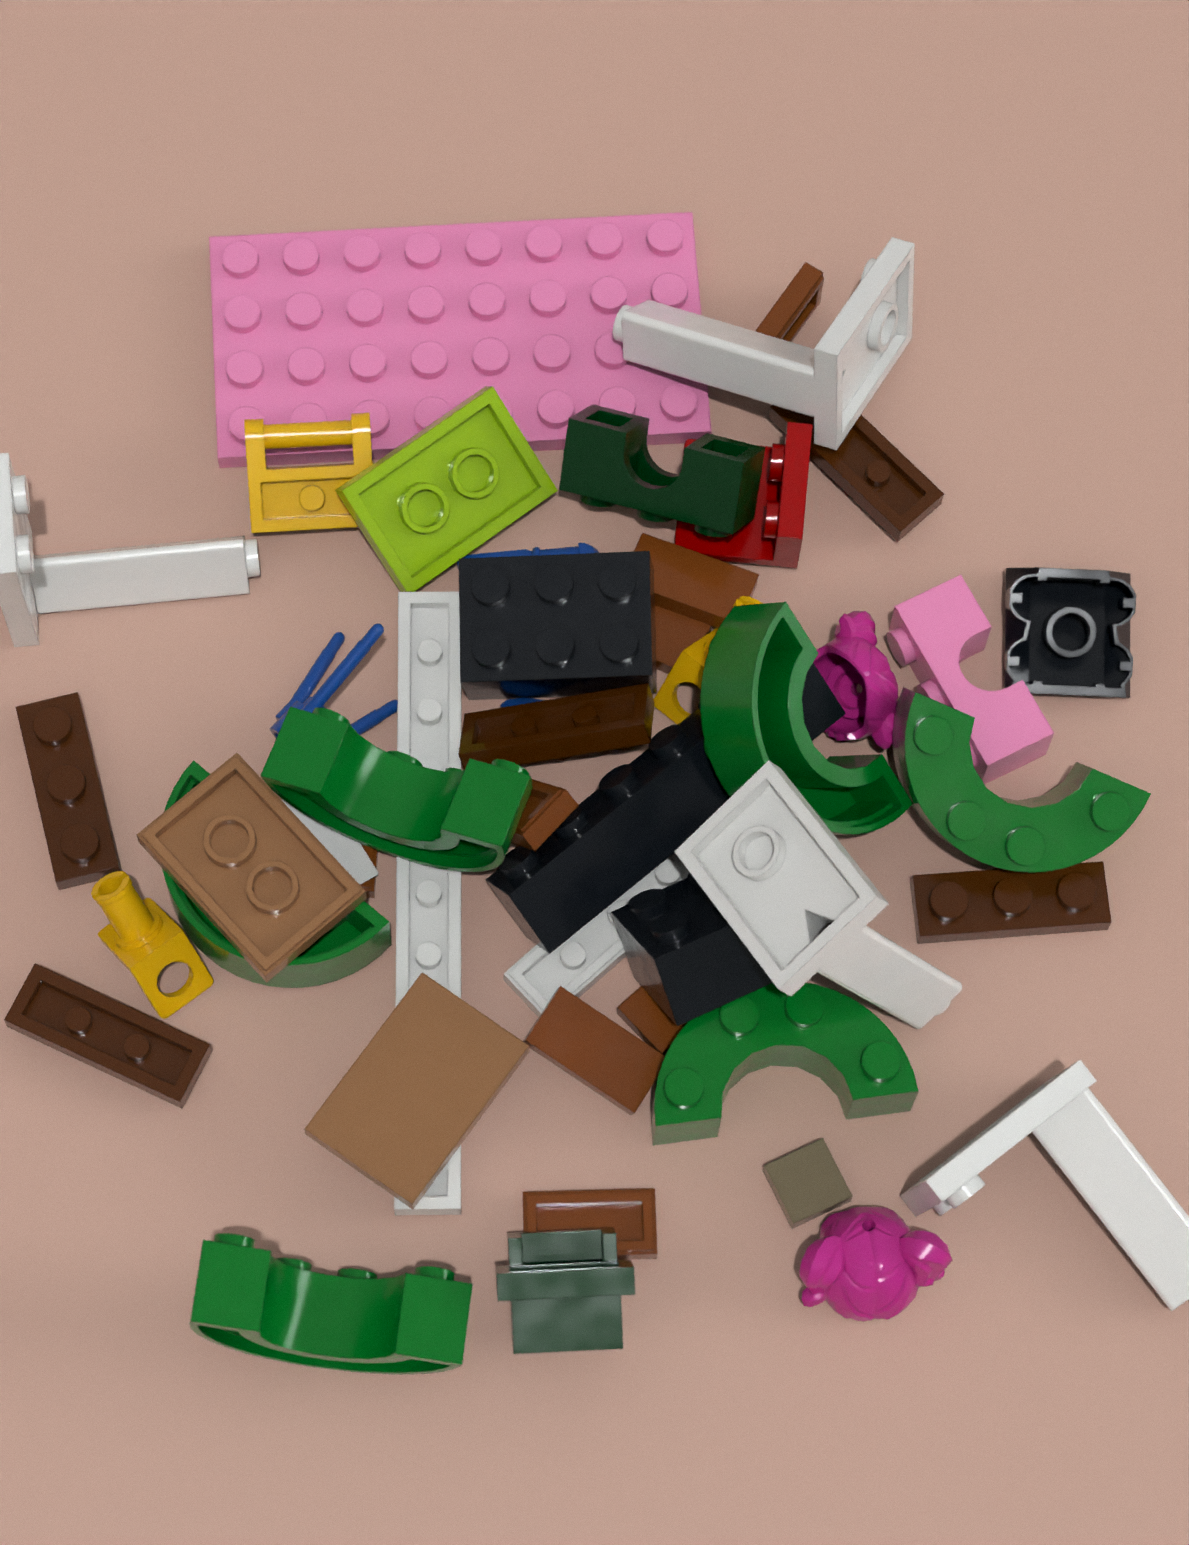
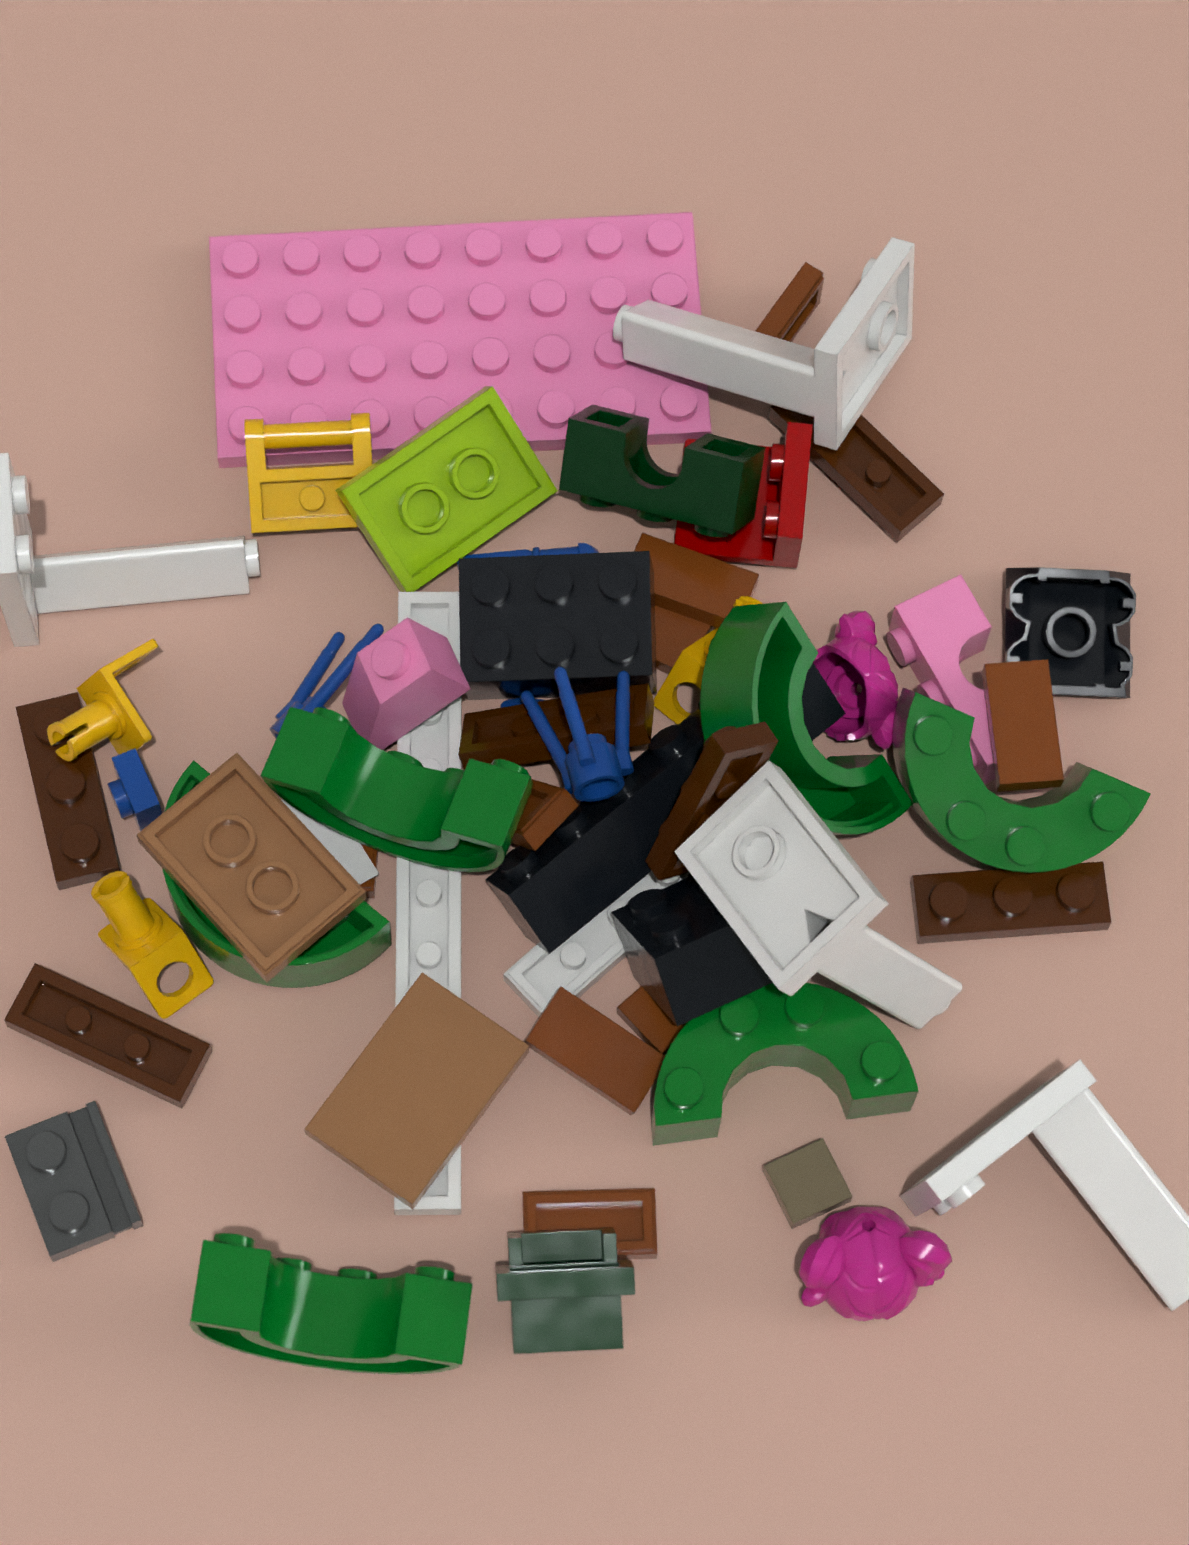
(73, 1181): none -> dark grey plate
(106, 711): none -> yellow bracket
(133, 790): none -> blue plate
(401, 682): none -> bright pink slope
(593, 765): none -> blue plant
(723, 767): none -> reddish brown plate
(1022, 725): none -> dark orange tile

